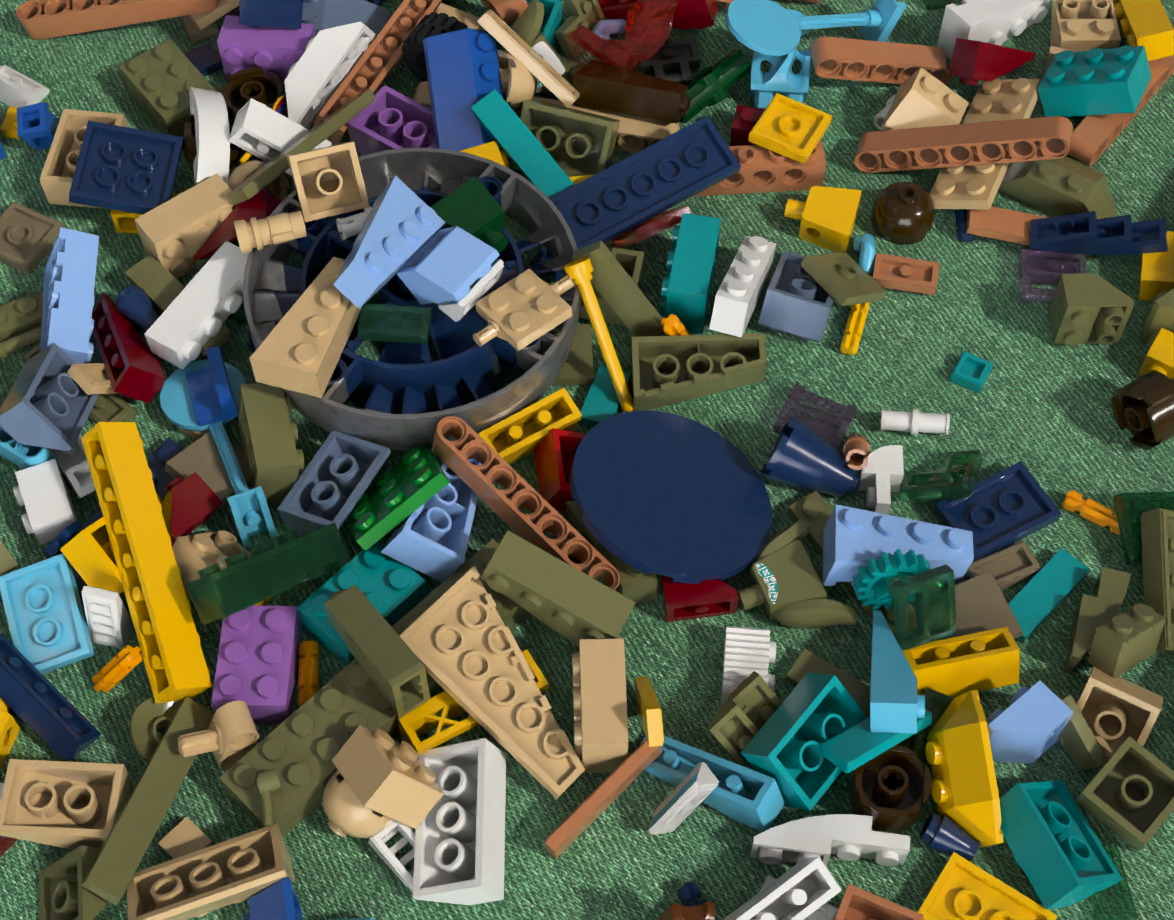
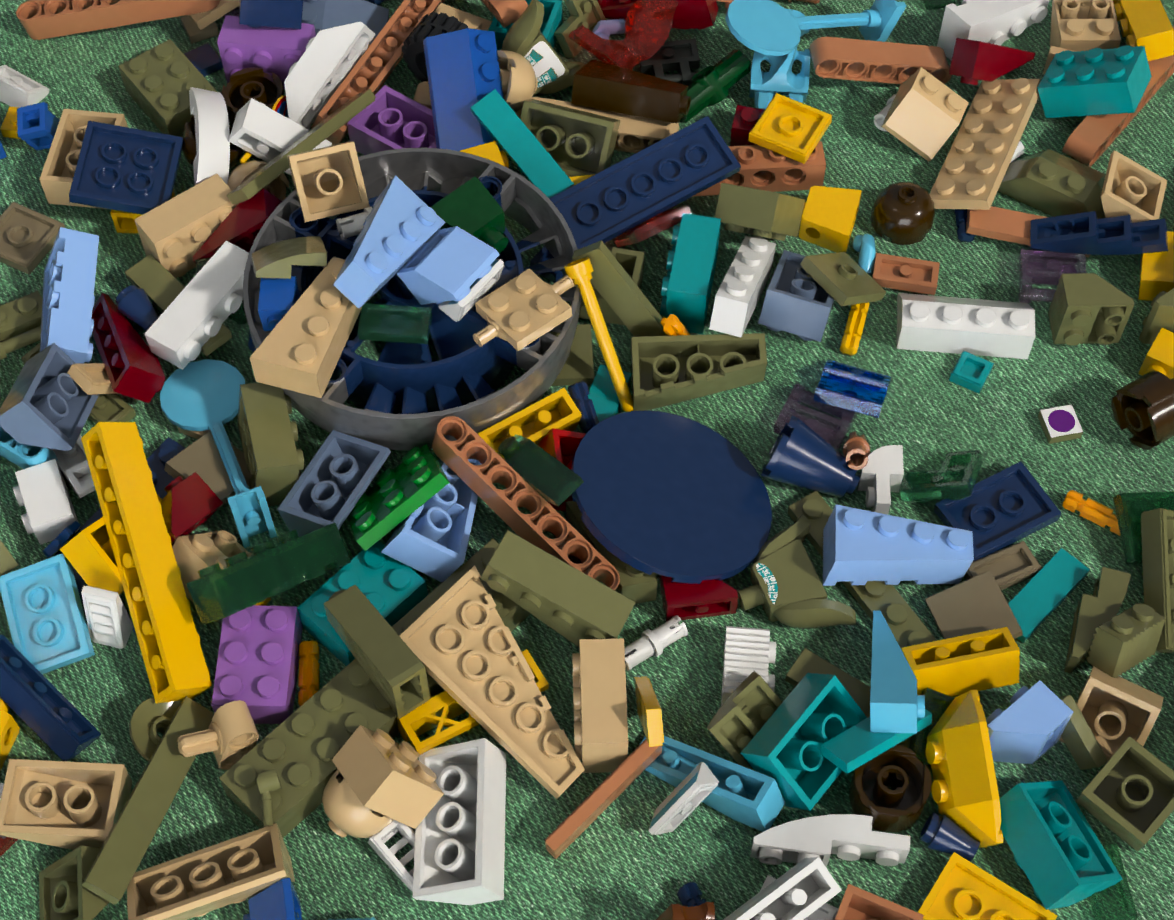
(117, 668): light orange axle -> none
(184, 840): tan tile -> none
(211, 391): blue panel -> none
(270, 230): tan axle -> none
(276, 299): none -> blue brick
(278, 258): none -> olive slope
(529, 57): tan tile -> none
(539, 469): none -> clear green slope
(579, 392): none -> dark blue axle
(654, 642): none -> white pin
(759, 212): none -> olive brick
(852, 388): none -> clear blue slope
(872, 580): teal gear -> none
(915, 422): white pin -> none
(934, 606): clear green plate -> none
(964, 144): nougat beam -> none
(965, 325): none -> white slope
(1060, 424): none -> tile
(1131, 190): none -> tan slope

